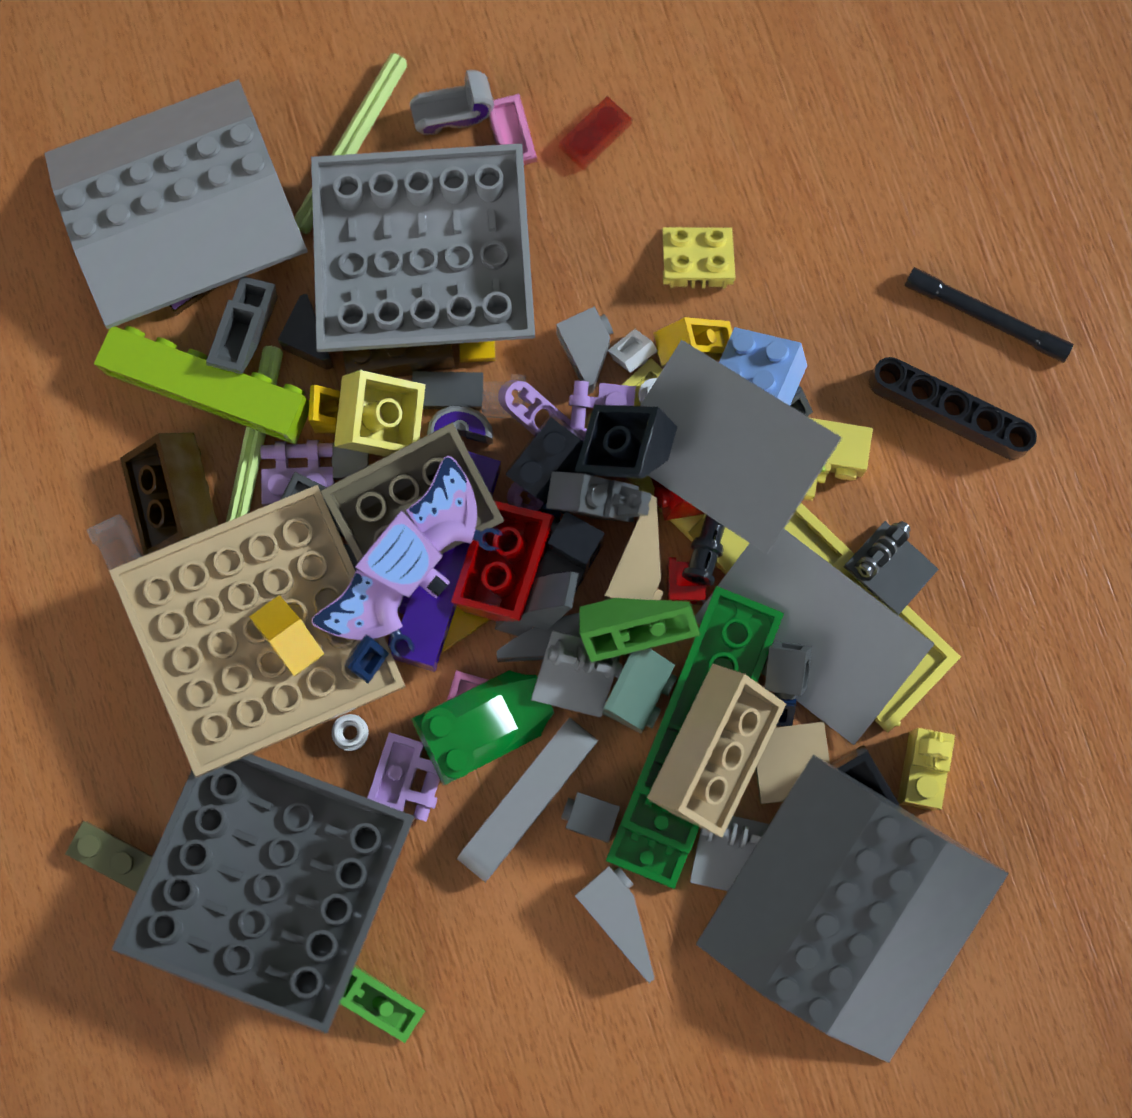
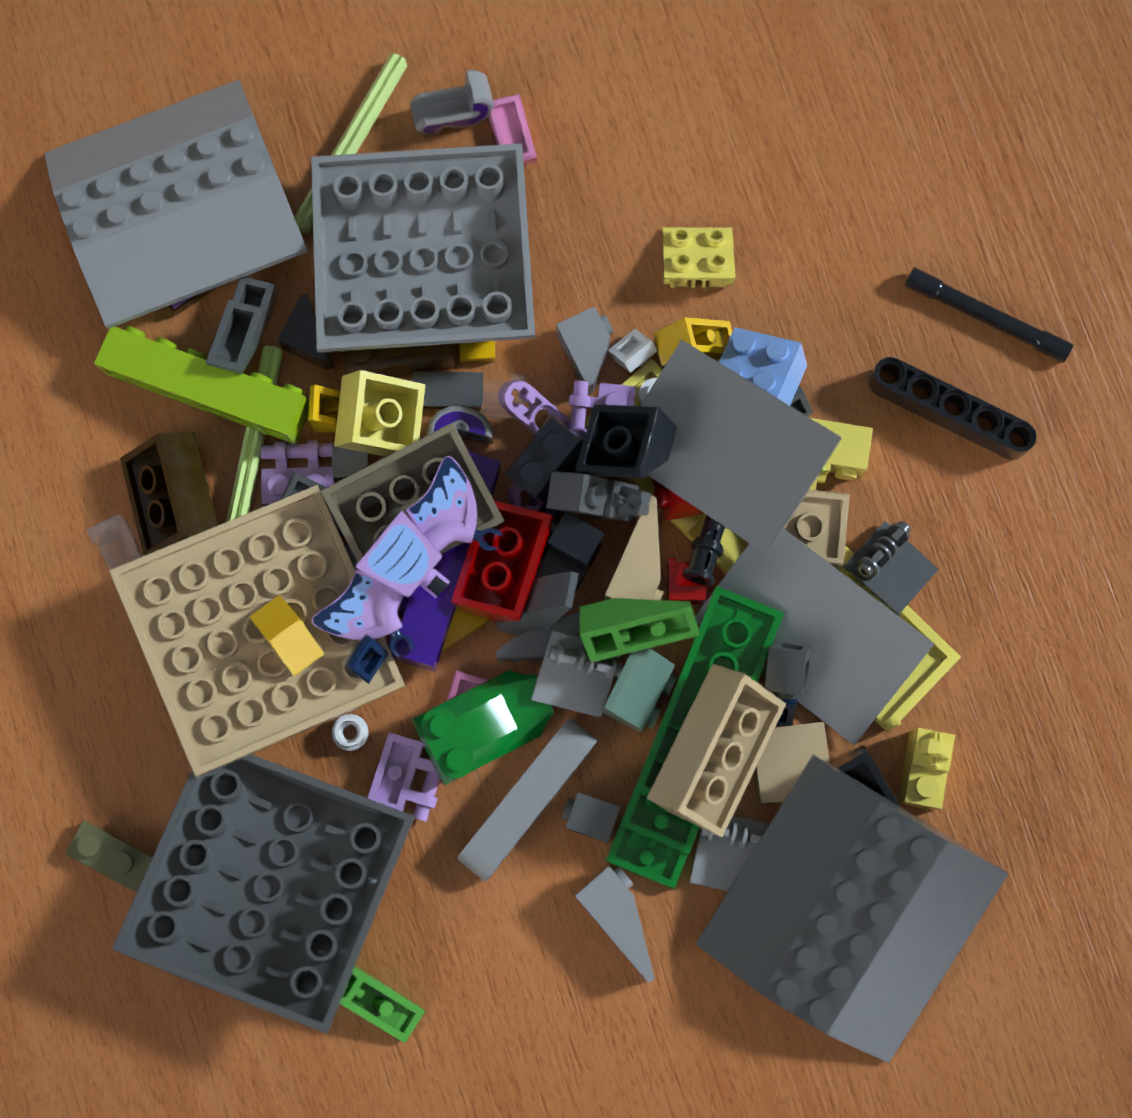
(595, 133): clear red plate -> none
(822, 524): none -> tan tile

